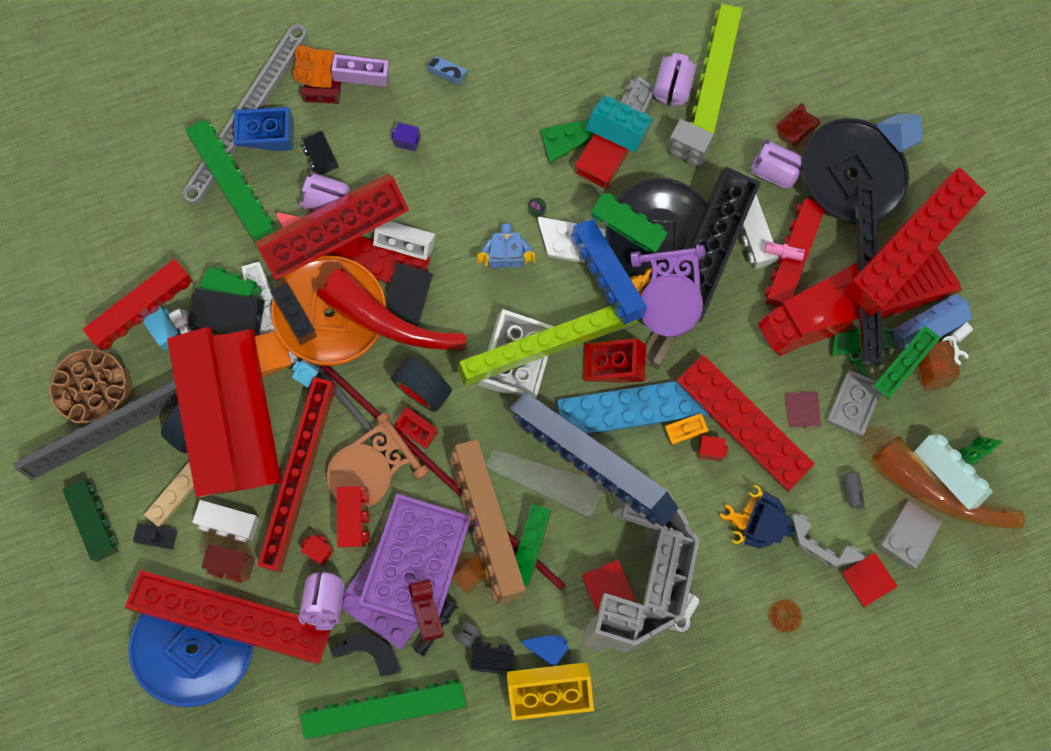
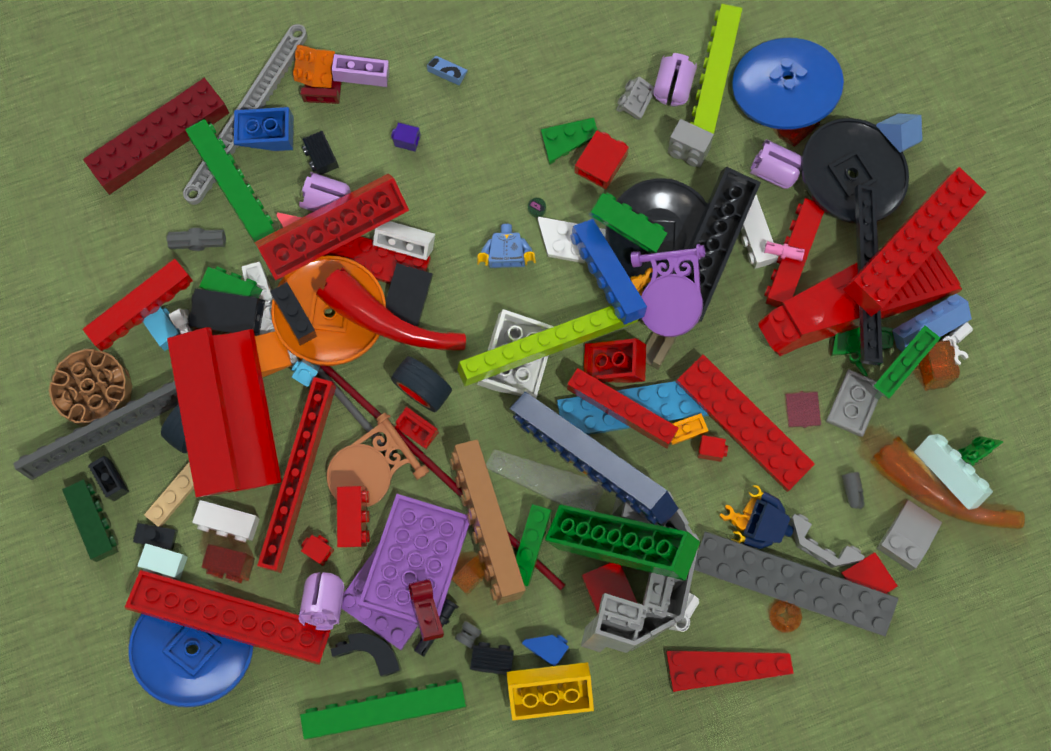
(108, 478): none -> black brick
(154, 136): none -> dark red brick
(162, 561): none -> light aqua brick
(196, 239): none -> dark grey piece
(619, 123): teal brick -> none
(622, 408): none -> red brick
(623, 541): none -> green brick
(707, 669): none -> red wing
(790, 102): none -> blue dish
(795, 583): none -> dark grey plate

